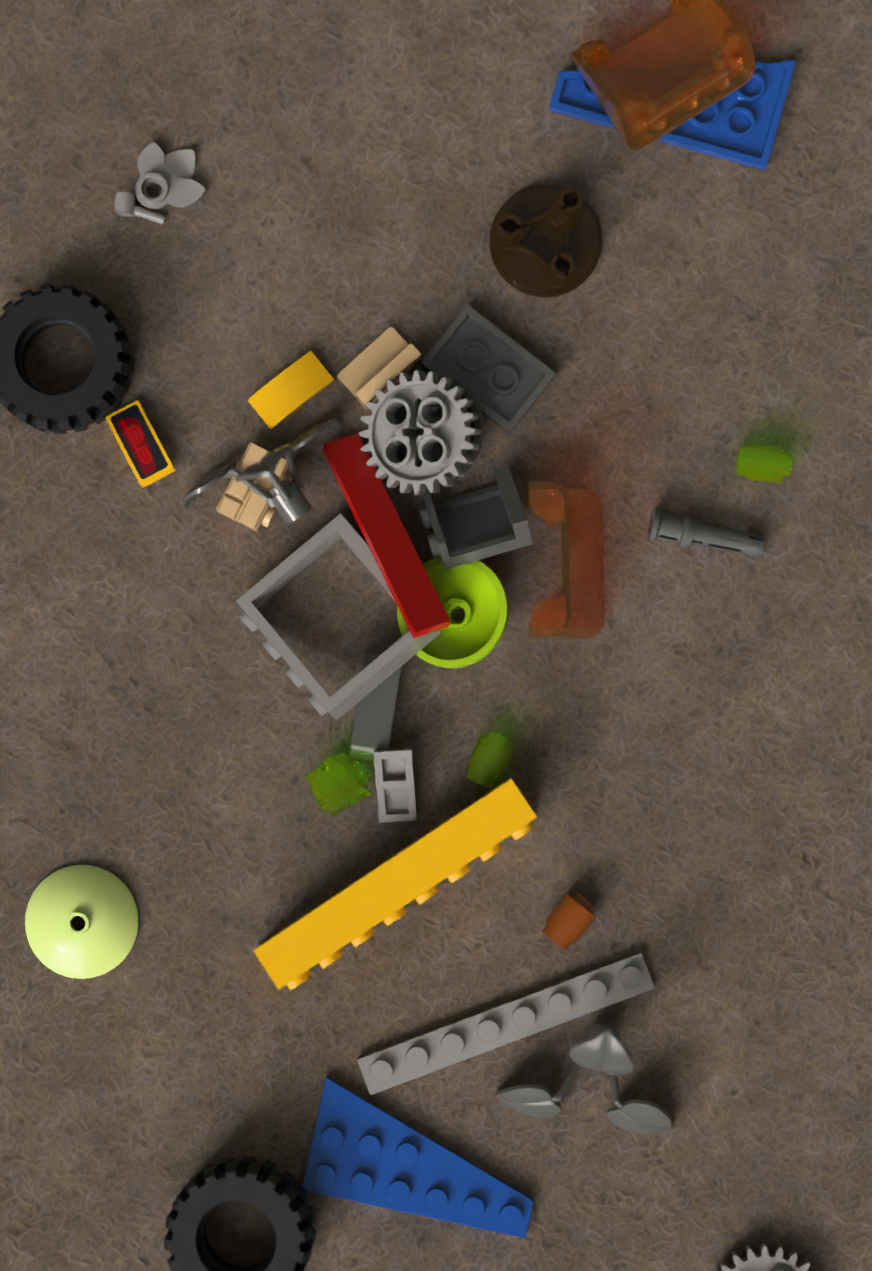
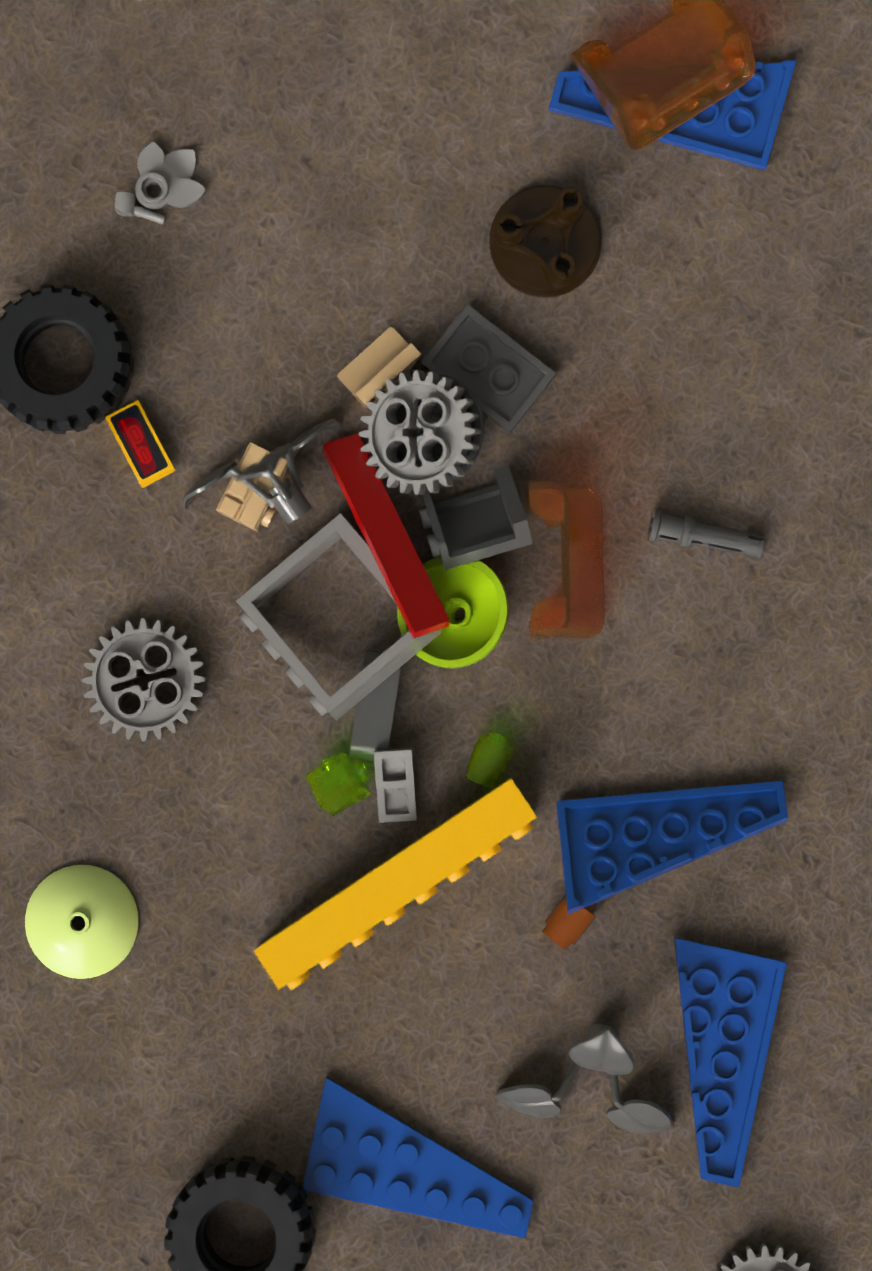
(135, 646): none -> light grey gear
(290, 390): yellow slope -> none
(505, 1023): light grey plate -> none
(637, 837): none -> blue wing
(728, 1028): none -> blue wing
(763, 463): clear neon green brick -> none

